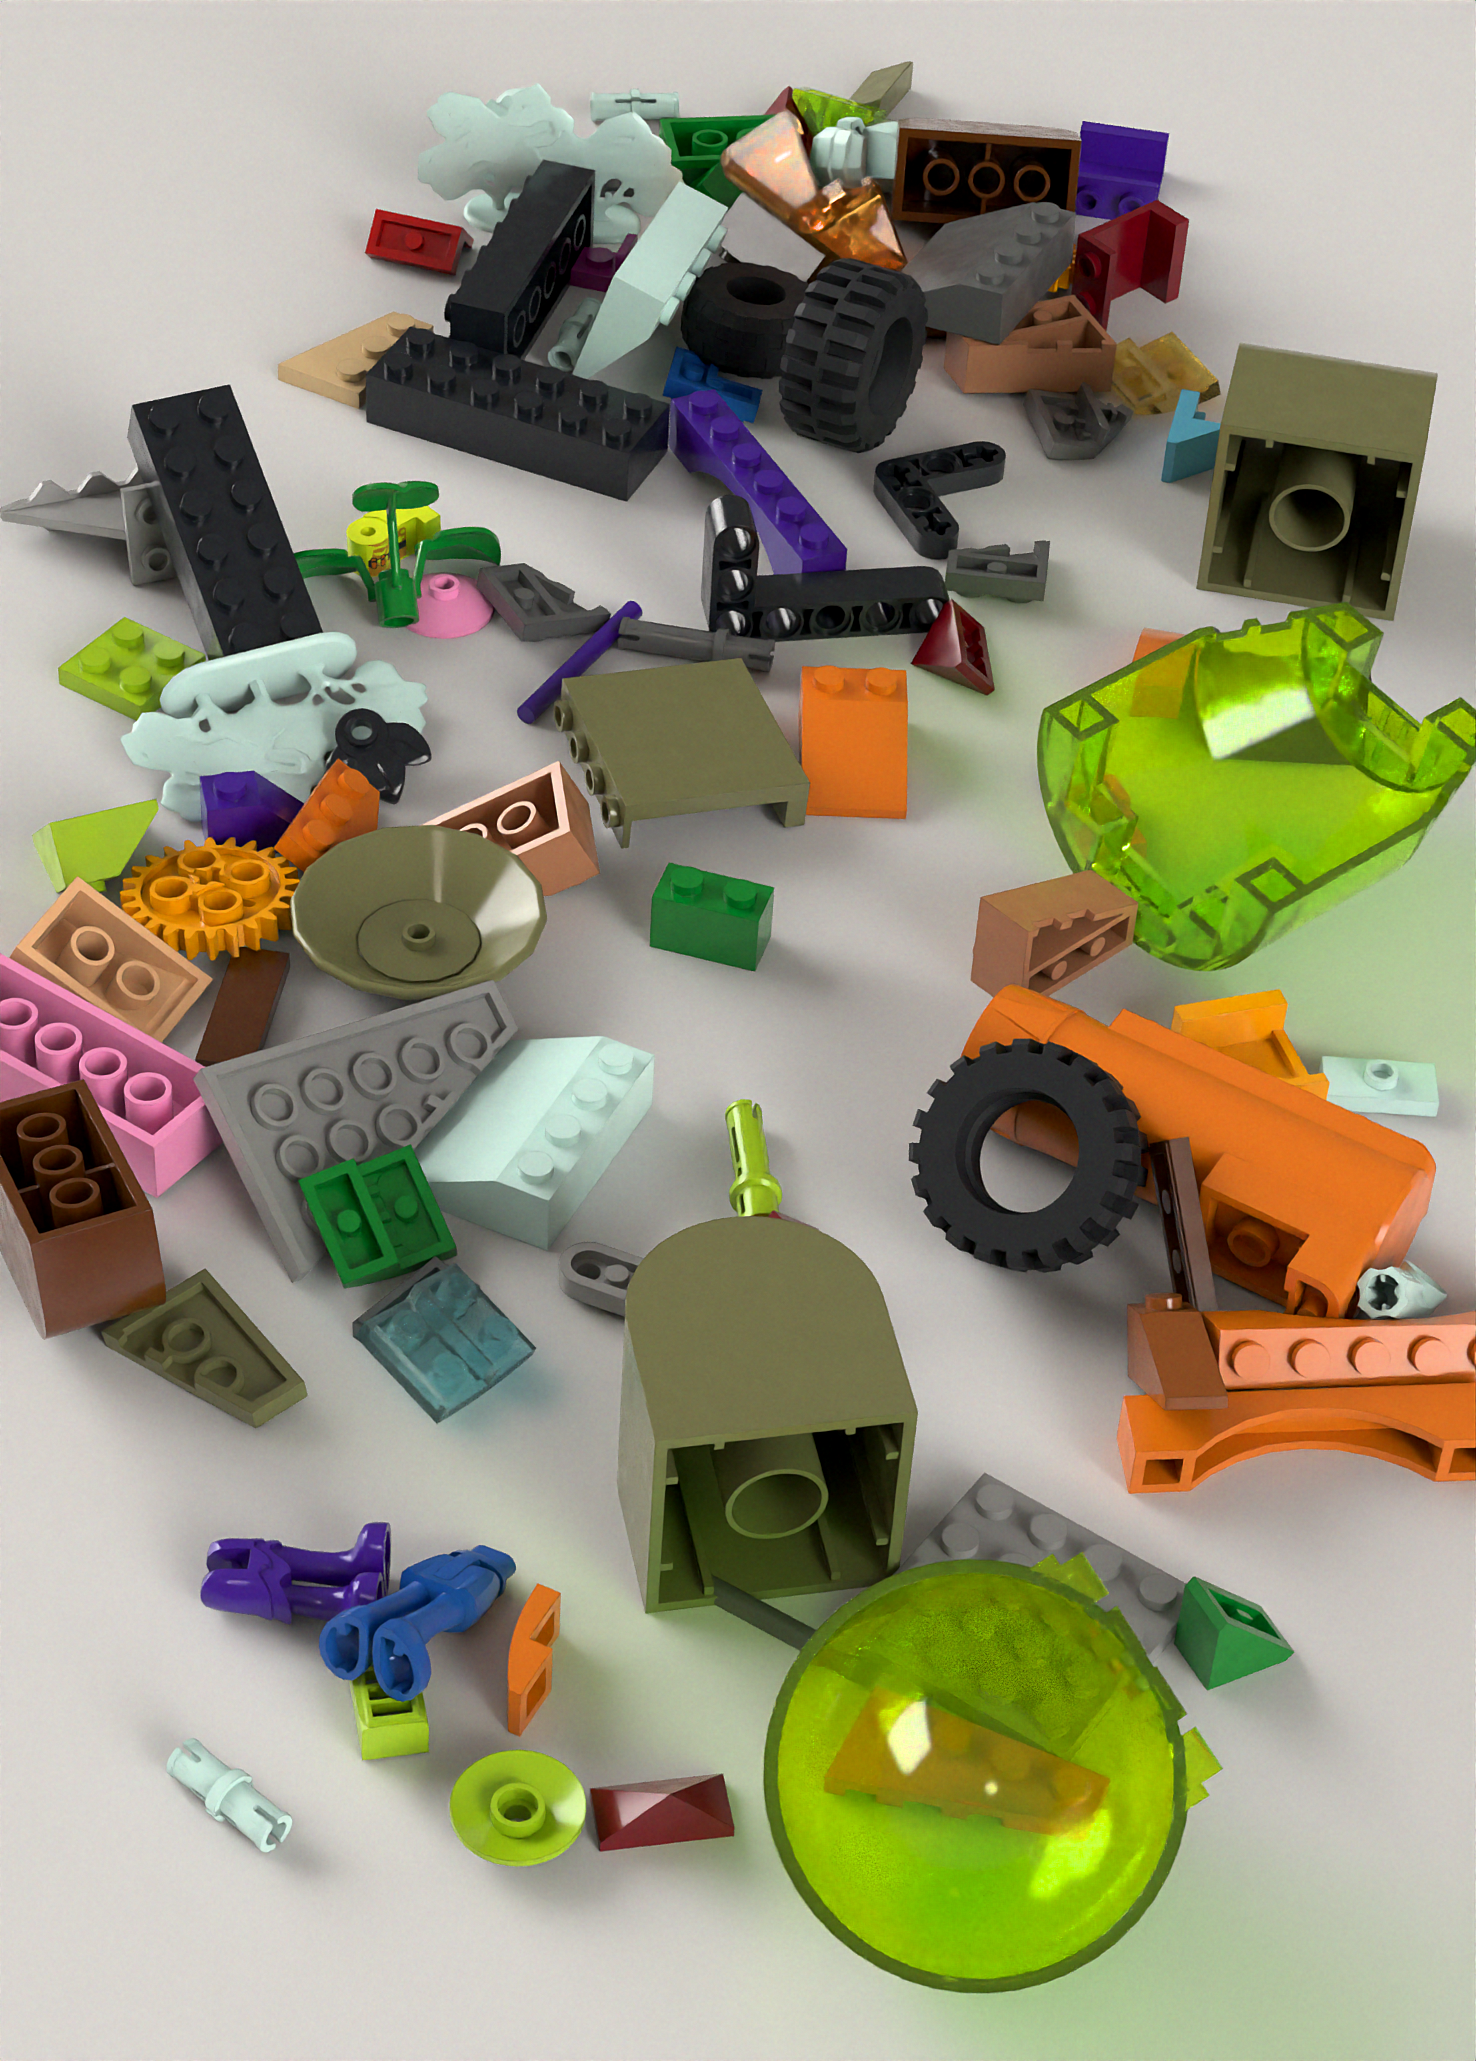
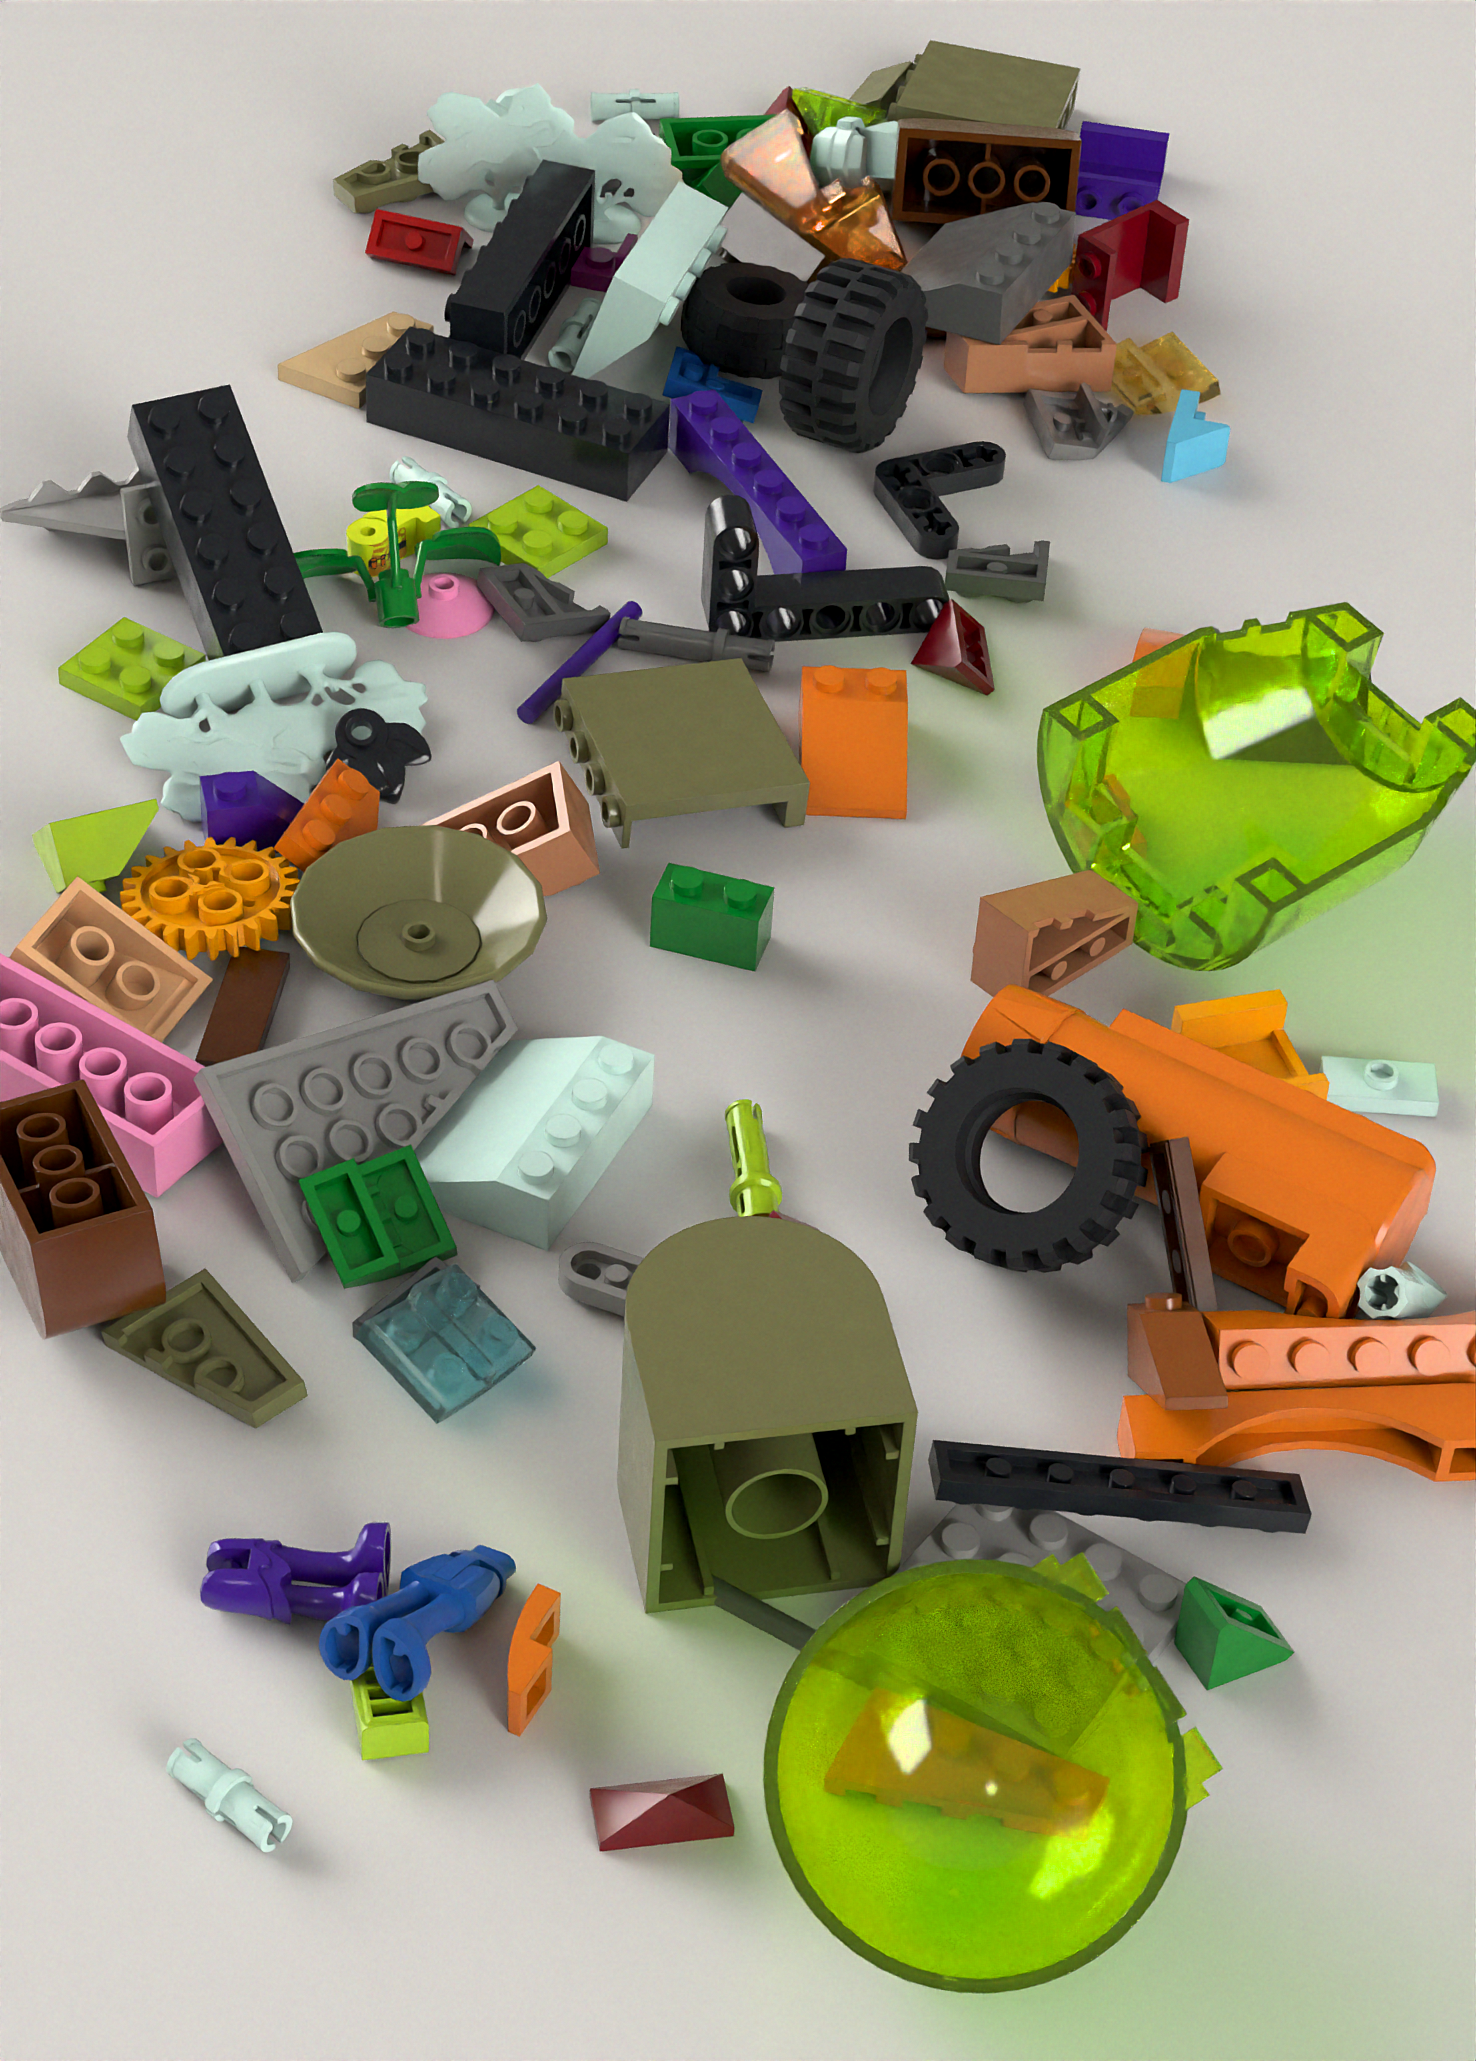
(385, 181): none -> olive wing
(448, 503): none -> light aqua pin
(521, 1787): lime dish -> none
(543, 531): none -> lime plate
(986, 87): none -> olive panel
(1118, 1487): none -> black plate
(1316, 480): olive brick -> none

